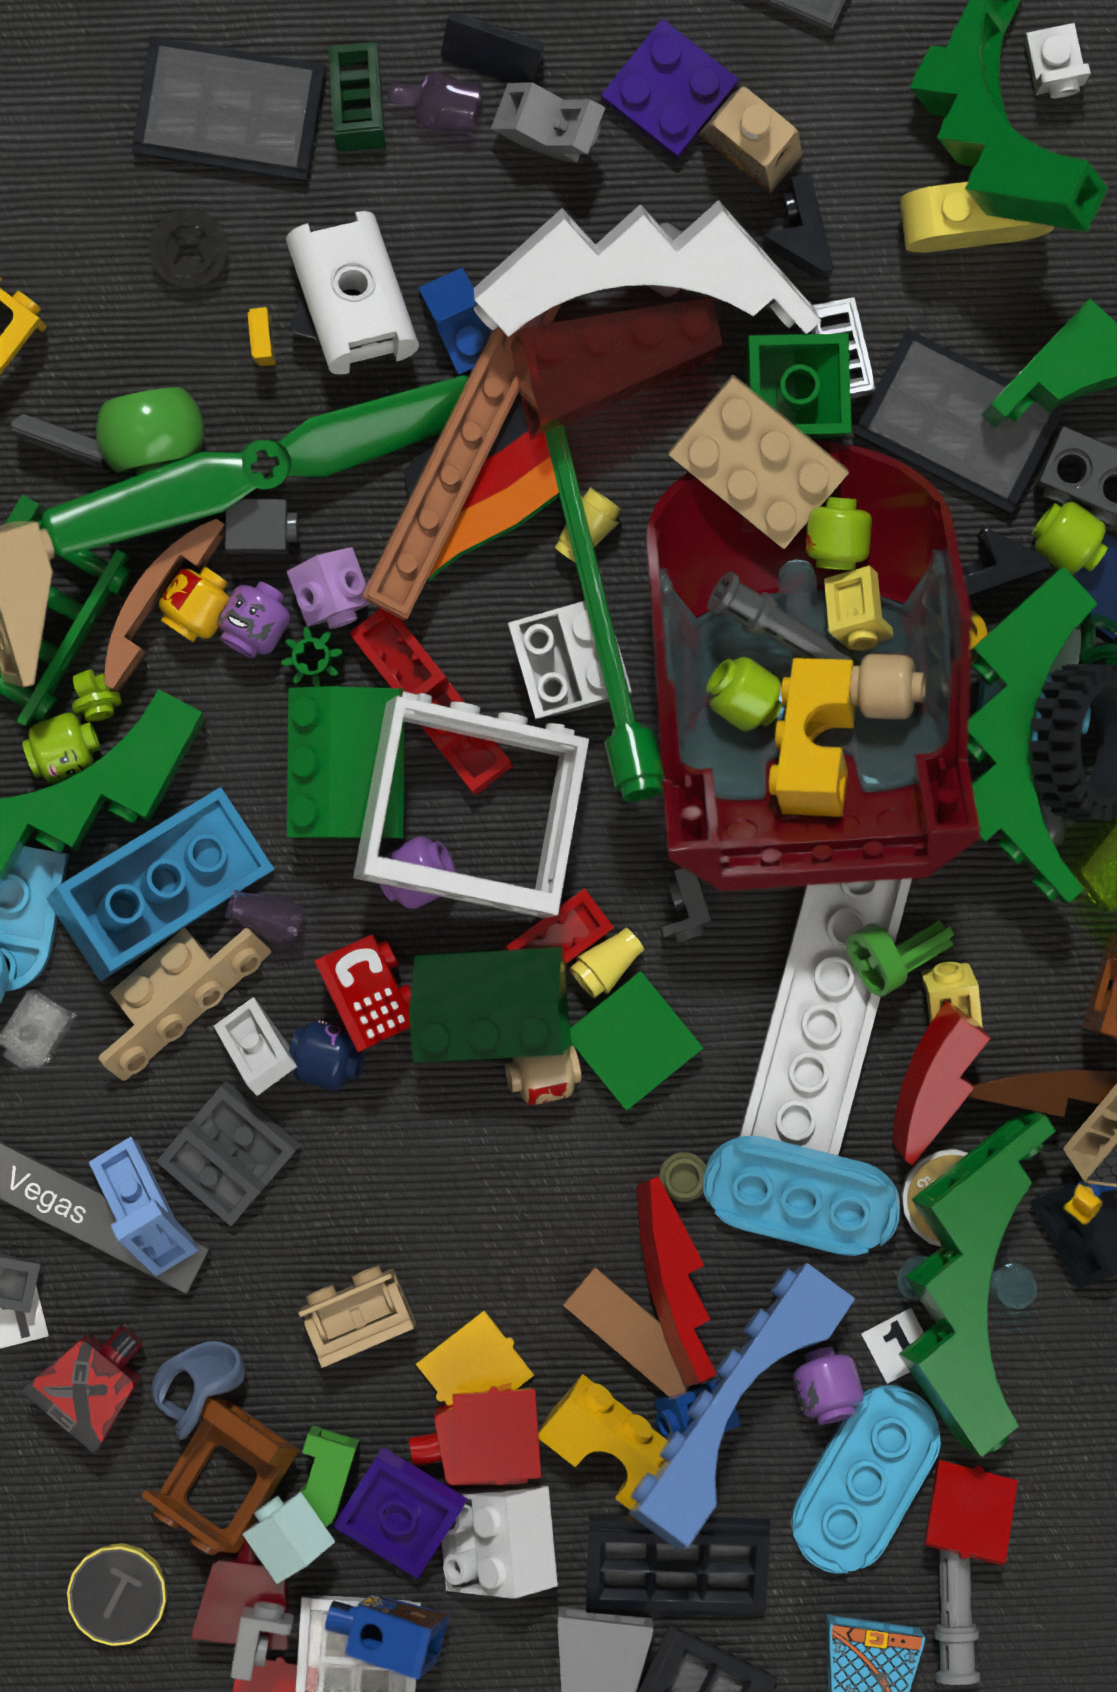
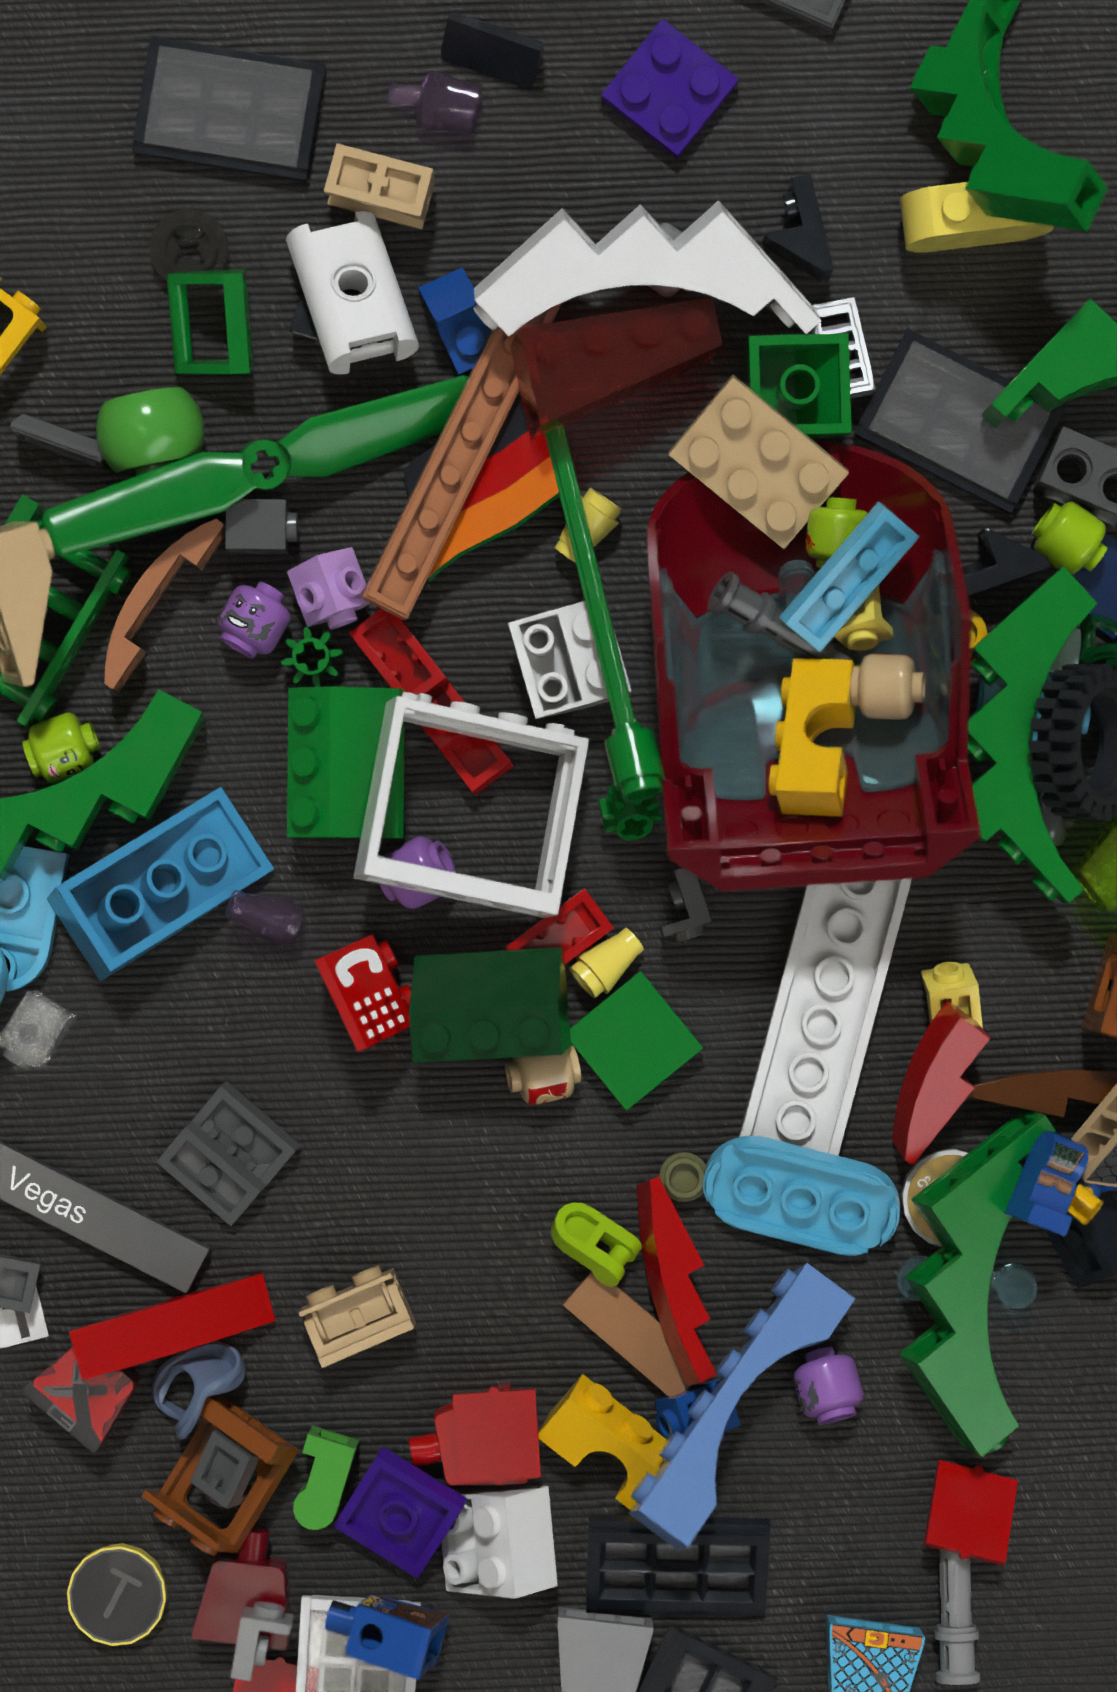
(96, 698): lime plate -> none
(141, 1211): light blue bracket -> none
(171, 1326): none -> red slope
(173, 992): tan bracket -> none
(194, 603): yellow head -> none
(224, 1471): none -> dark grey bracket
(237, 322): none -> green tile
(255, 1046): white slope -> none
(261, 336): yellow tile -> none
(287, 1536): light aqua brick -> none
(325, 1055): dark blue head -> none
(360, 127): dark green slope -> none
(379, 185): none -> tan hinge
(474, 1361): yellow piece -> none
(547, 122): light grey brick -> none
(580, 1229): none -> lime plate
(629, 819): none -> green gear
(744, 693): lime head -> none
(754, 138): tan torso -> none
(849, 576): none -> medium azure plate
(866, 1480): medium azure tile -> none
(886, 966): bright green piece -> none
(891, 1338): white sticker -> none
(1048, 1182): none -> blue leg
(1056, 61): white bracket -> none

